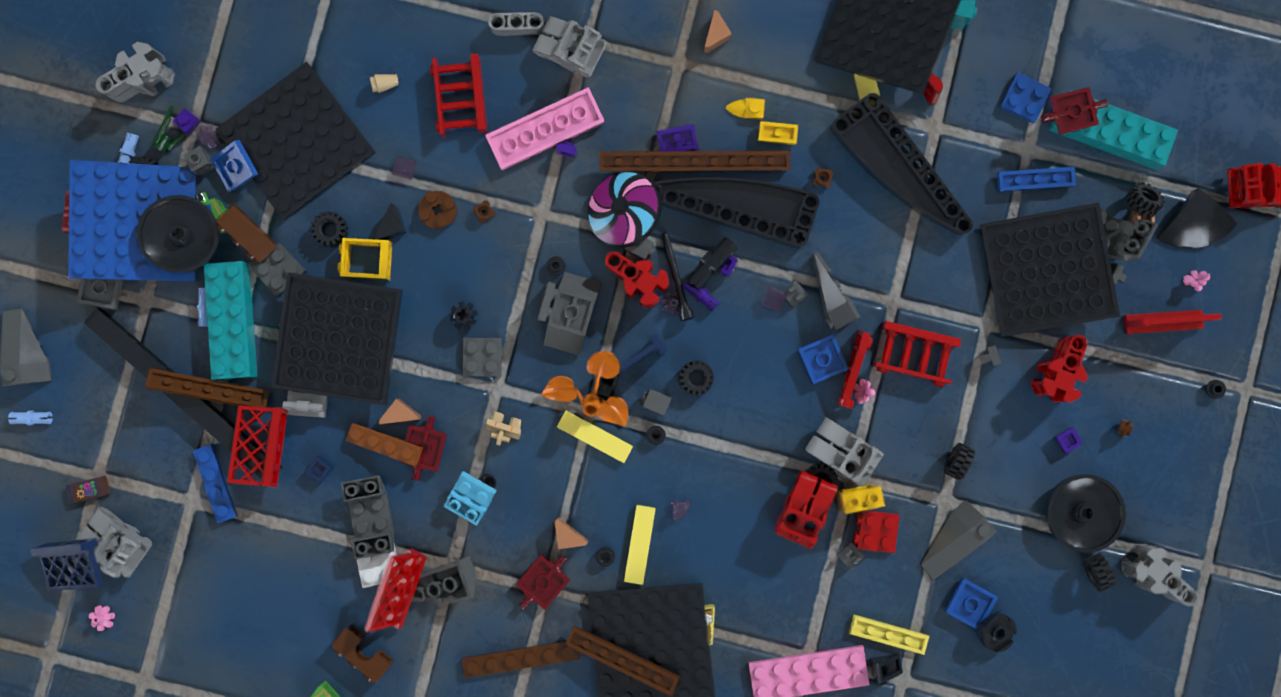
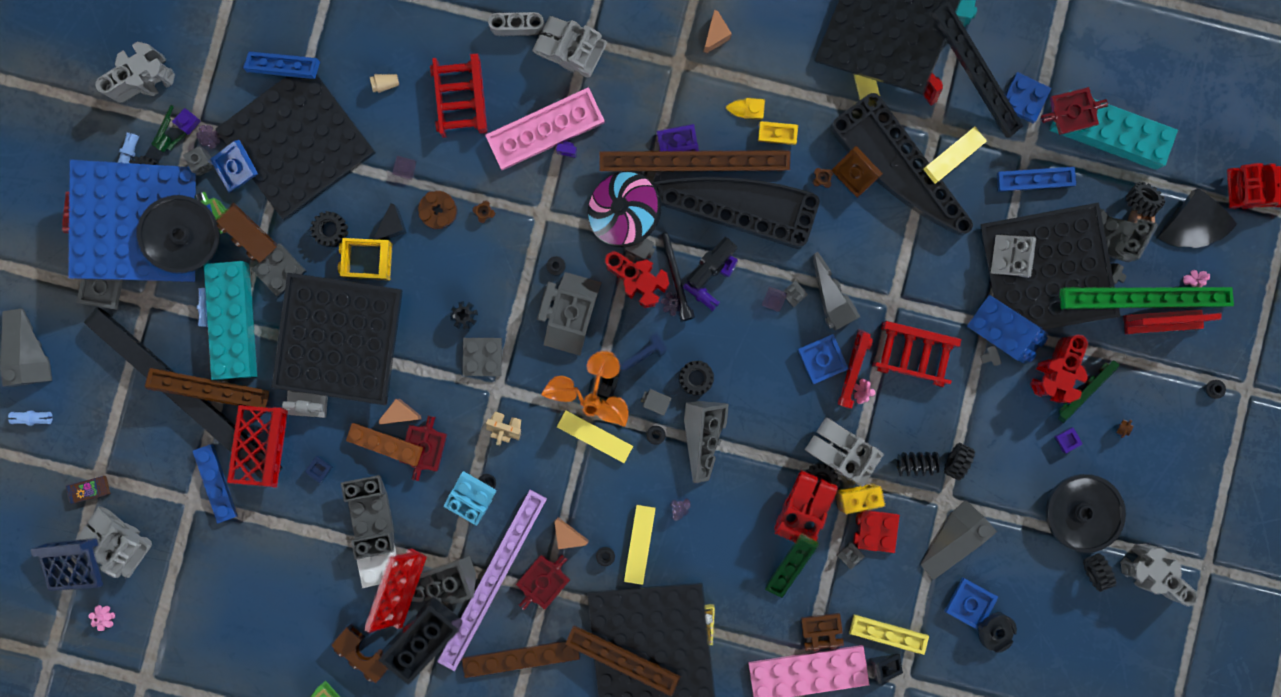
(281, 65): none -> blue plate
(420, 640): none -> black brick
(493, 579): none -> lavender plate
(703, 428): none -> dark grey wedge
(791, 565): none -> dark green plate
(821, 626): none -> reddish brown plate
(856, 171): none -> reddish brown plate
(918, 462): none -> black piece
(954, 155): none -> light yellow tile
(976, 68): none -> black plate
(1008, 330): none -> blue bracket
(1013, 255): none -> light grey plate
(1093, 385): none -> dark green plate
(1146, 297): none -> green plate

